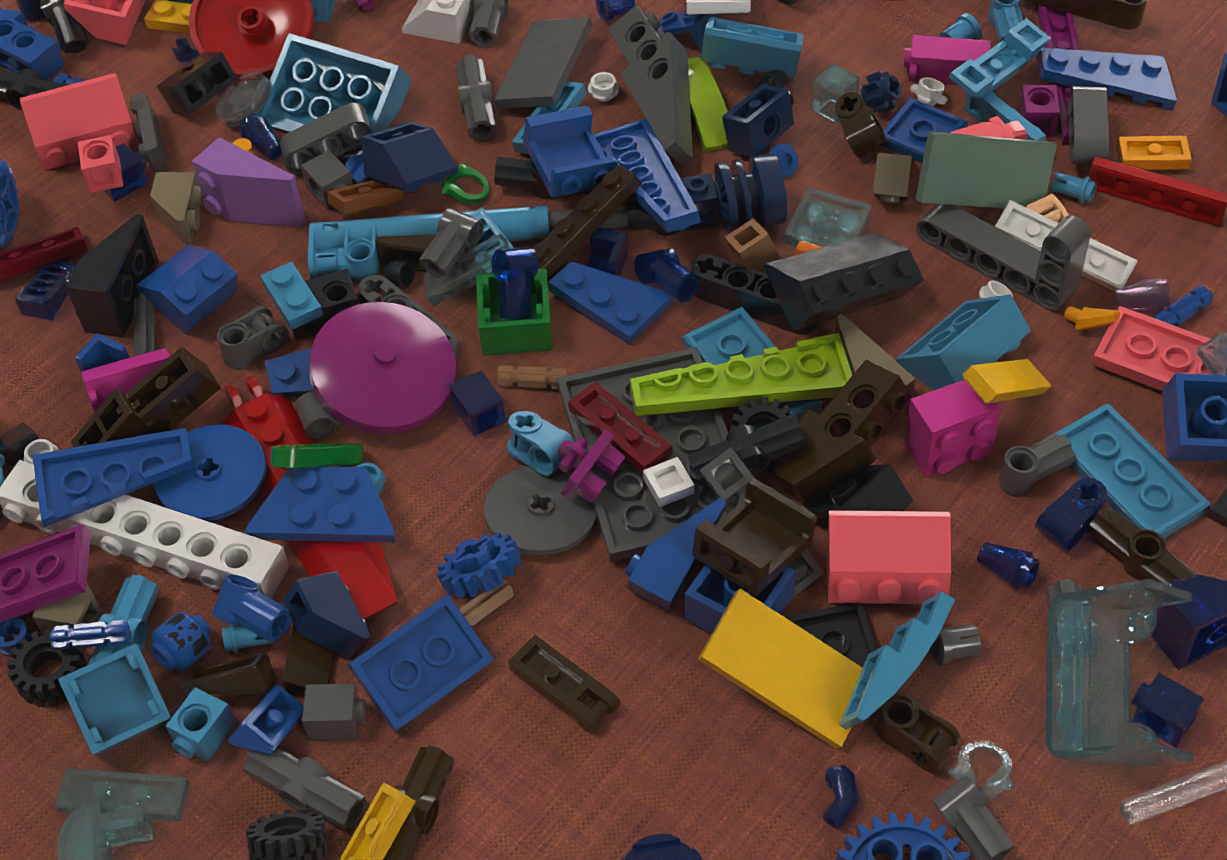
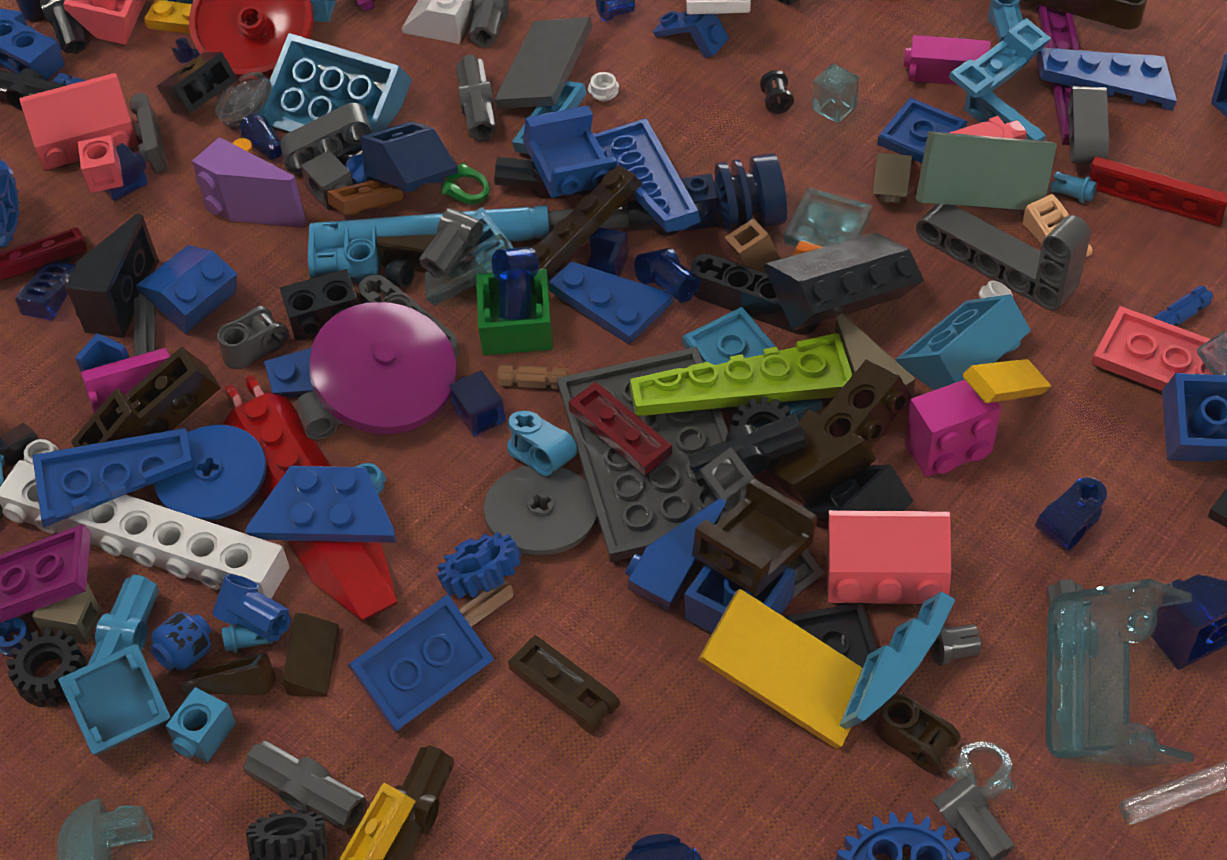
(90, 634): blue axle -> none
(158, 794): clear light blue tile -> none
(177, 202): dark tan slope -> none
(268, 722): blue slope -> none
(291, 295): dark azure plate -> none
(316, 455): green beam -> none
(326, 614): dark blue slope -> none
(333, 712): dark grey brick -> none
(582, 479): magenta hips -> none
(657, 79): dark grey brick -> none
(668, 481): white plate -> none
(706, 106): lime slope -> none
(750, 47): dark azure slope -> none
(758, 120): dark blue brick -> none
(787, 158): blue plate -> none
(846, 795): clear blue arm -> none
(859, 123): dark brown piece -> none
(881, 91): dark blue gear -> none
(929, 91): white plate -> none
(964, 28): dark azure bush -> none
(1010, 564): clear blue cone -> none
(1030, 464): dark grey piece -> none
(1040, 107): magenta brick -> none
(1091, 317): light orange bar -> none
(1101, 263): white tile -> none
(1131, 542): dark brown piece -> none
(1134, 473): dark azure tile -> none
(1145, 295): cone -> none
(1154, 152): light orange plate -> none
(1166, 708): clear blue brick -> none

